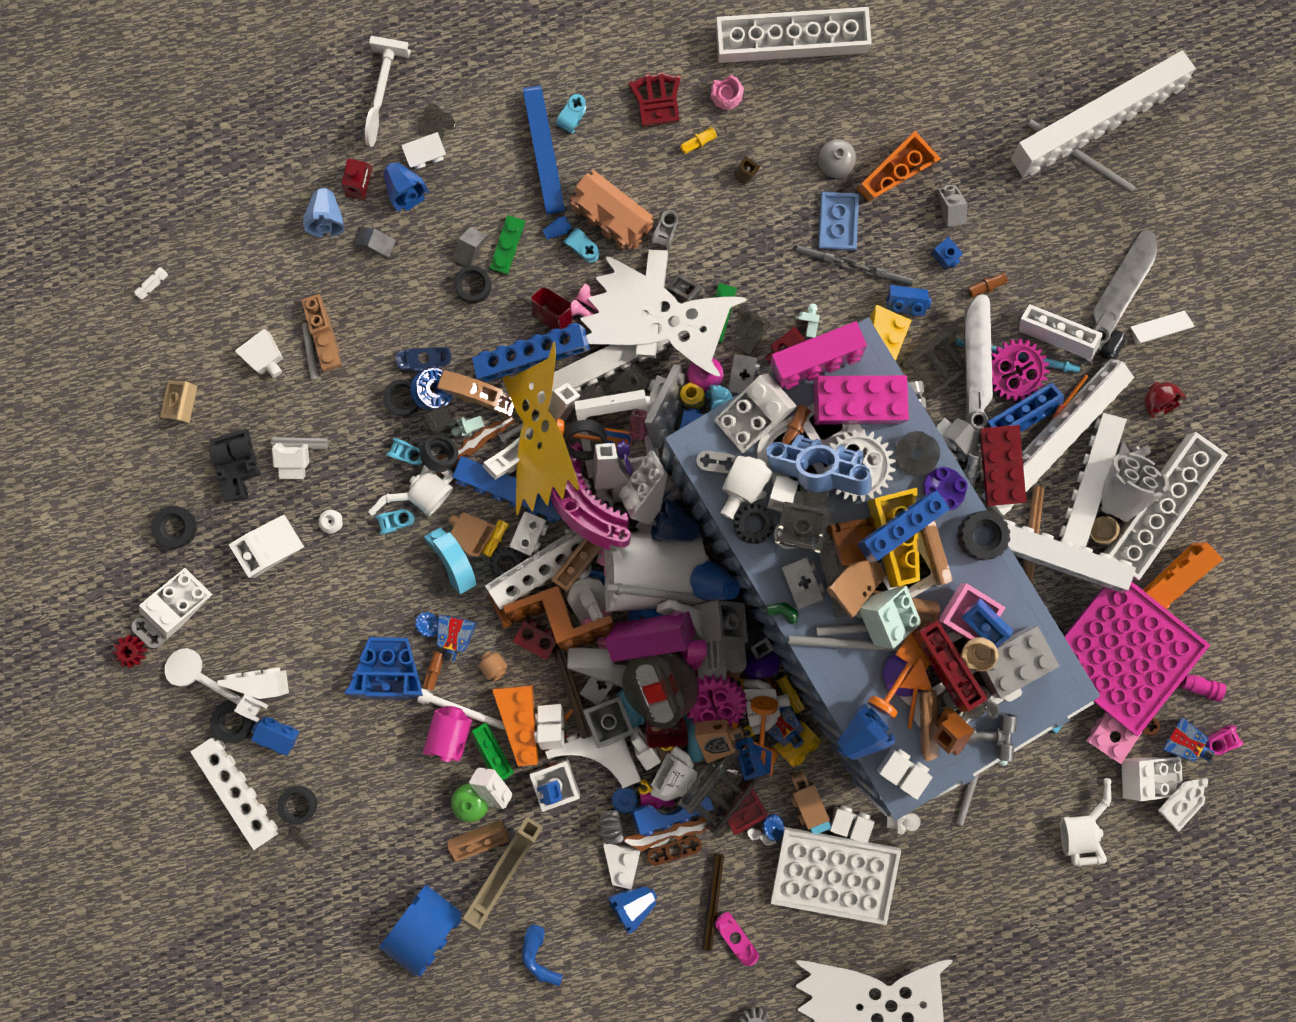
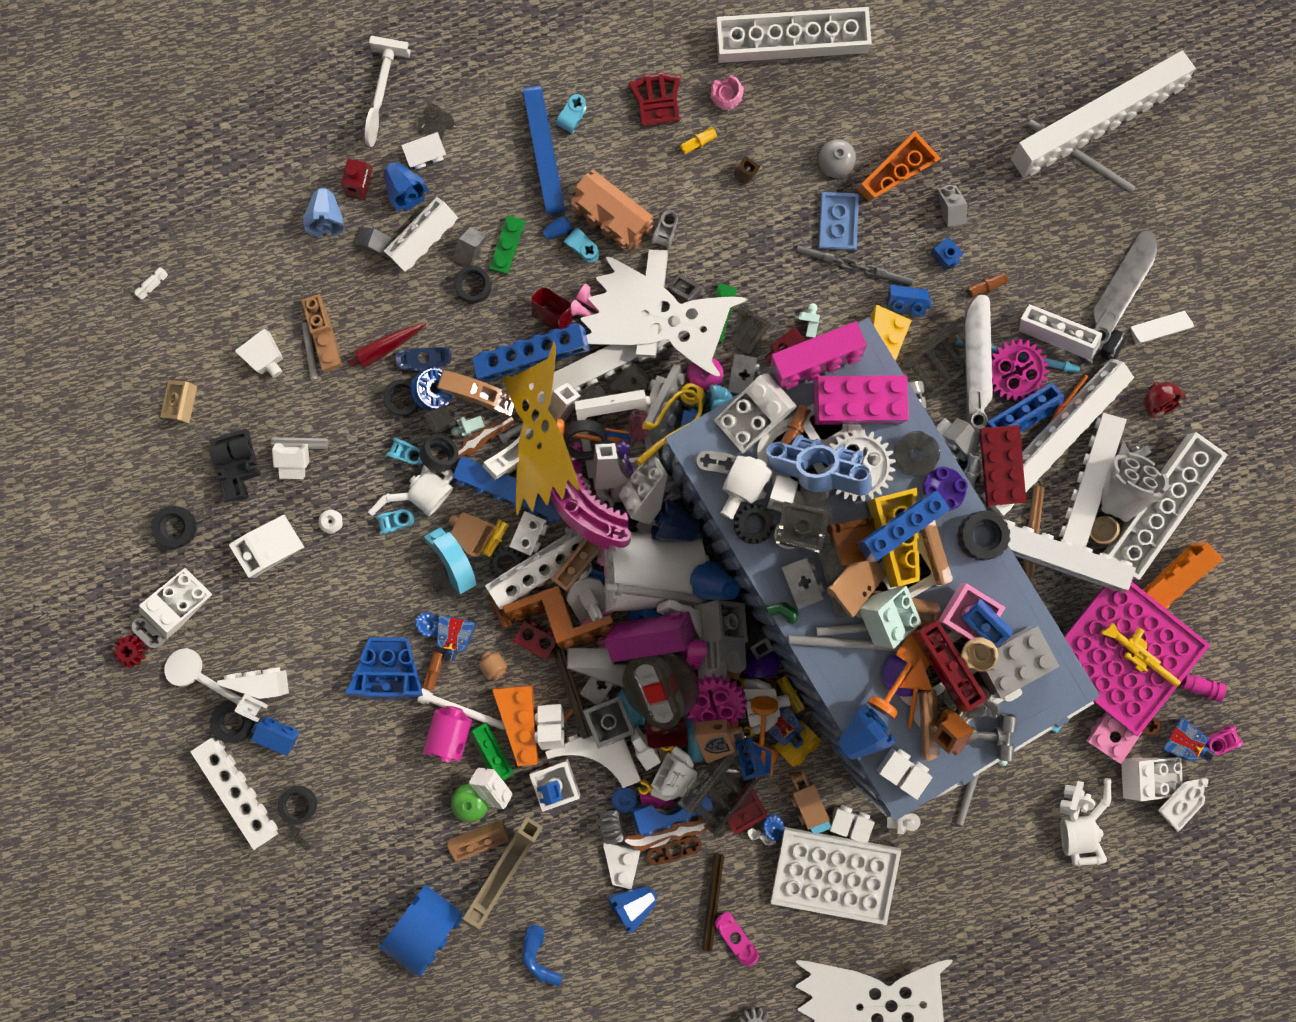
(383, 346): none -> dark red piece
(421, 234): none -> white brick
(649, 425): none -> yellow piece
(1078, 801): none -> white hips
(1141, 655): none -> yellow piece

